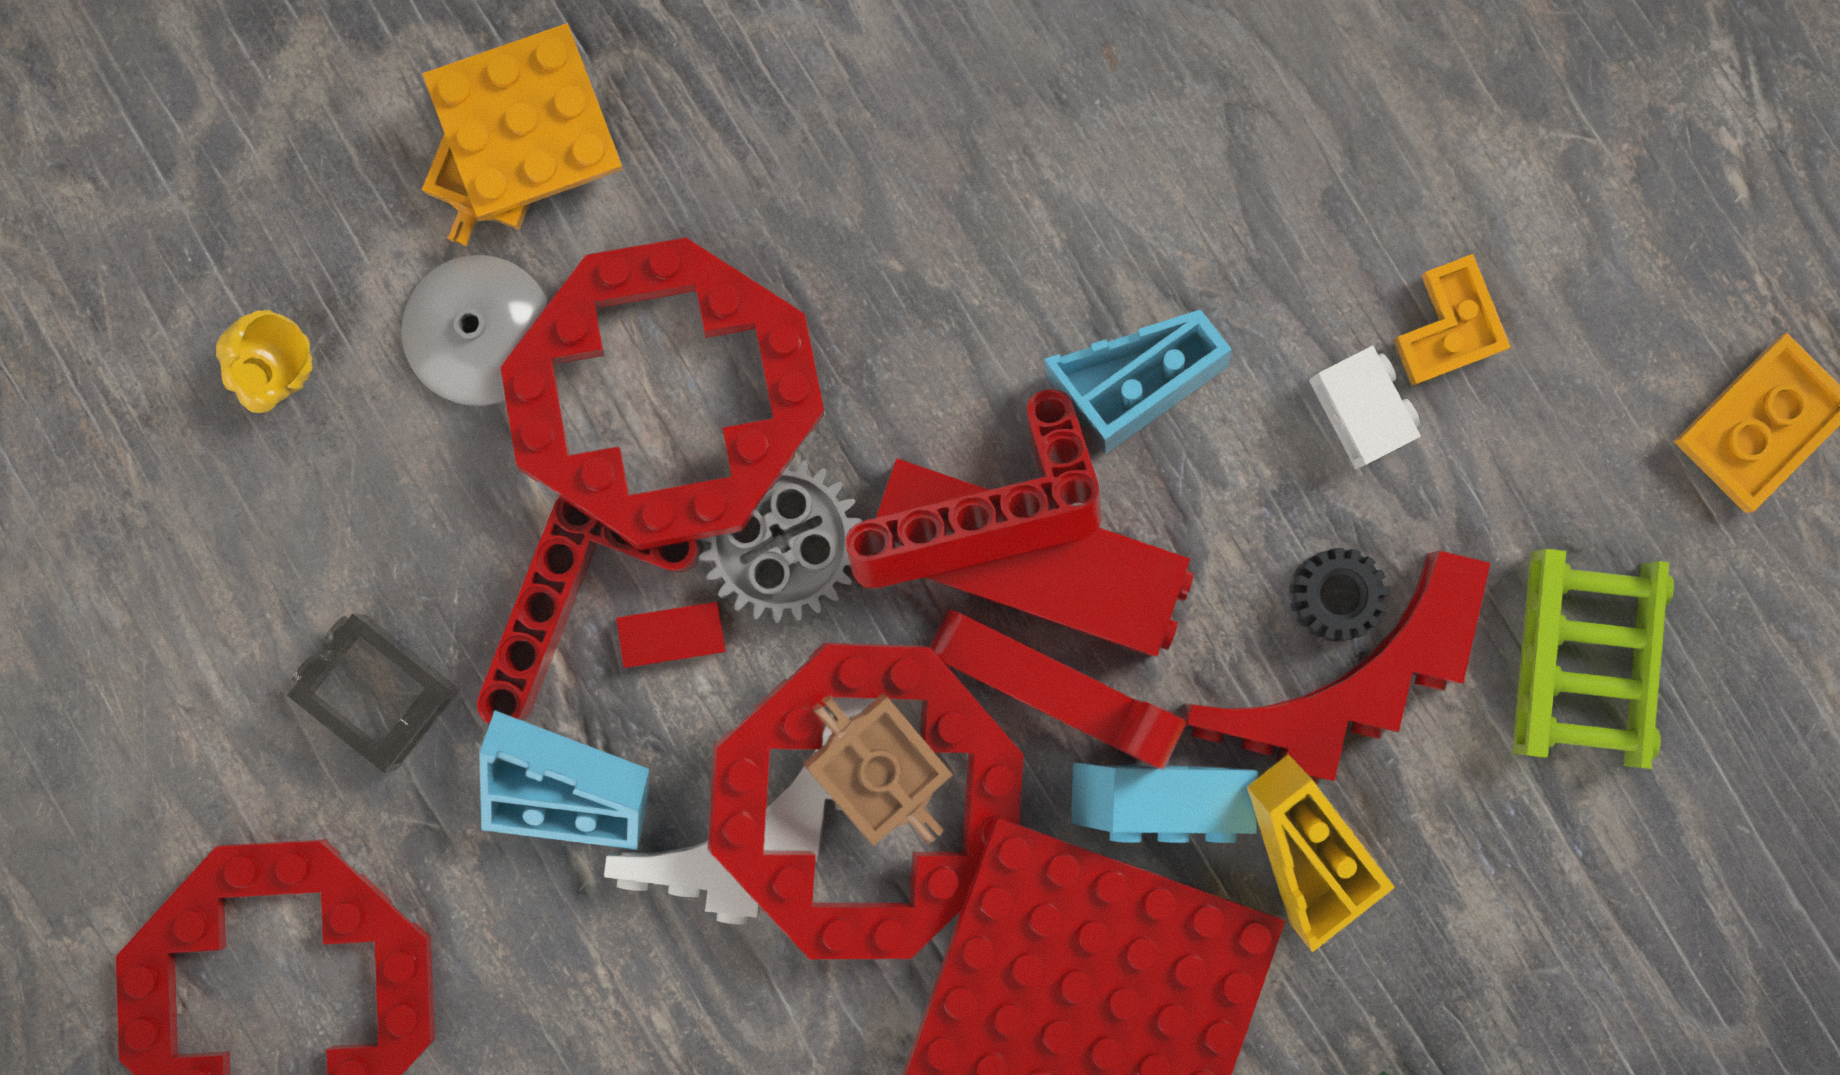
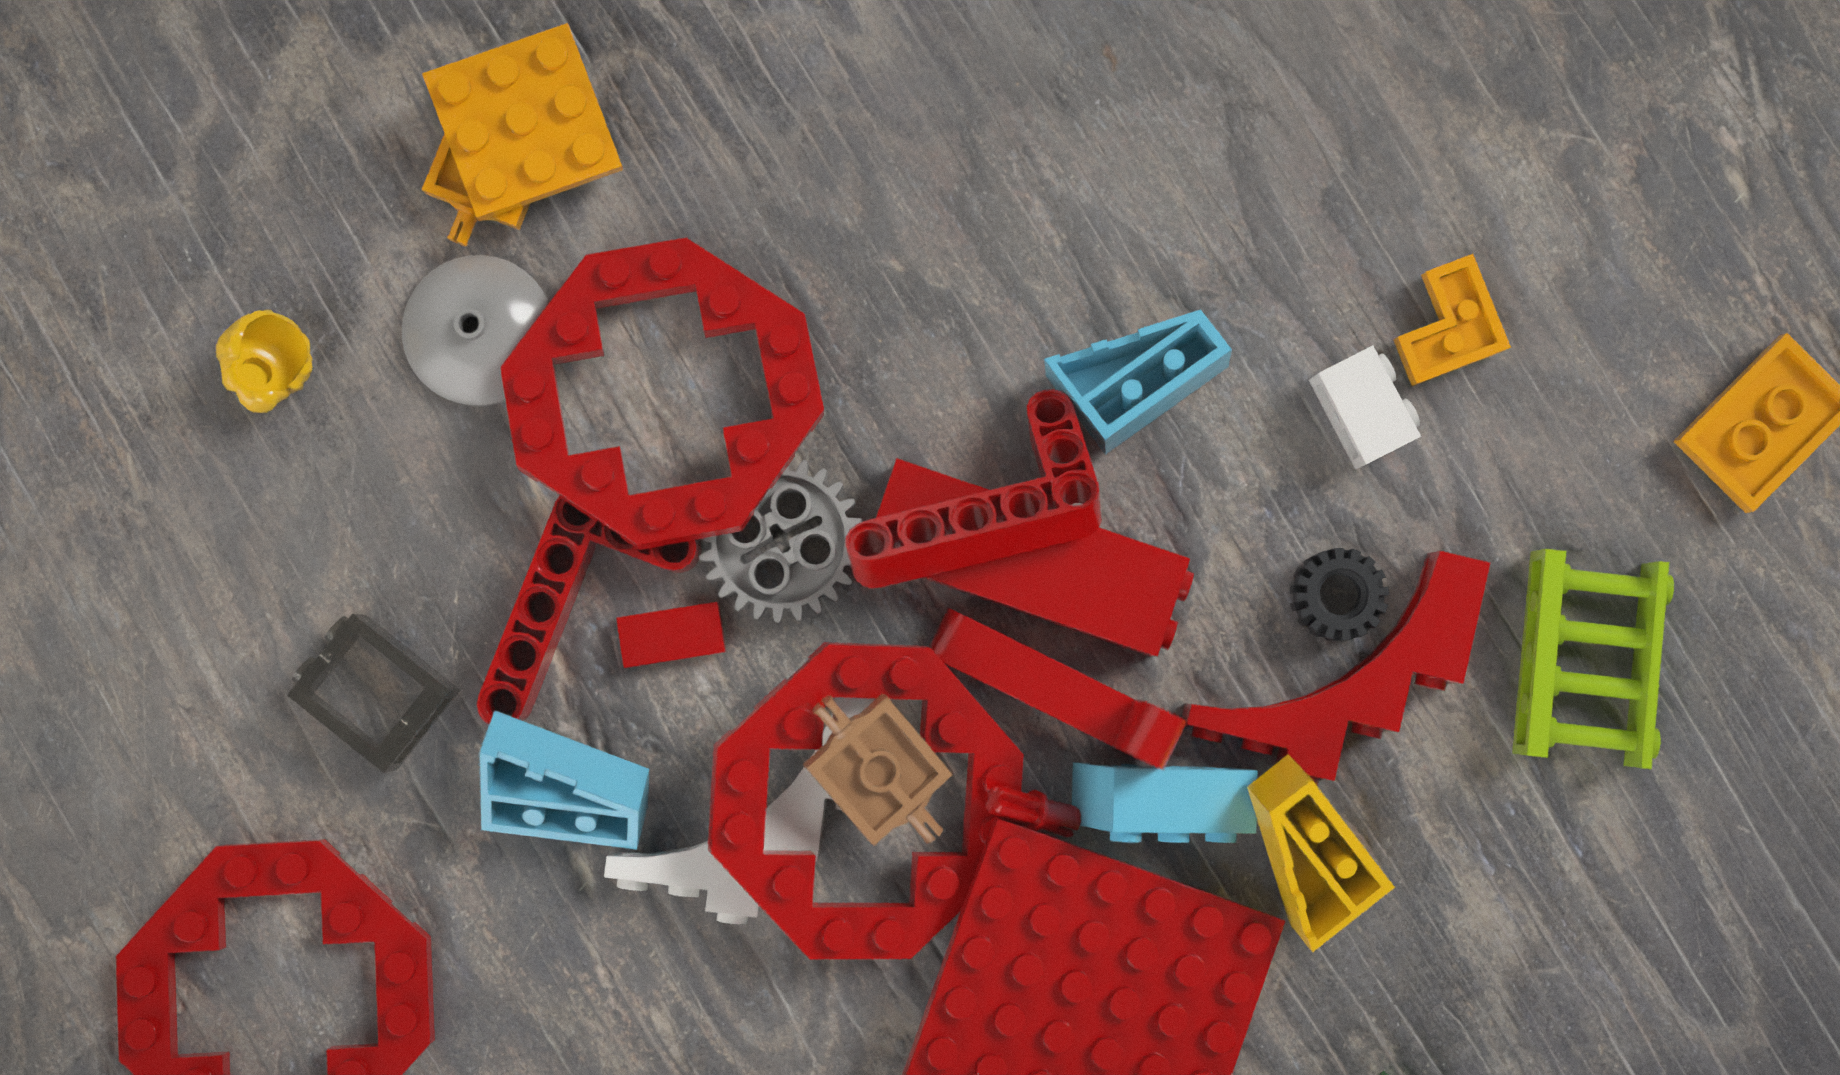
(1033, 810): none -> red axle

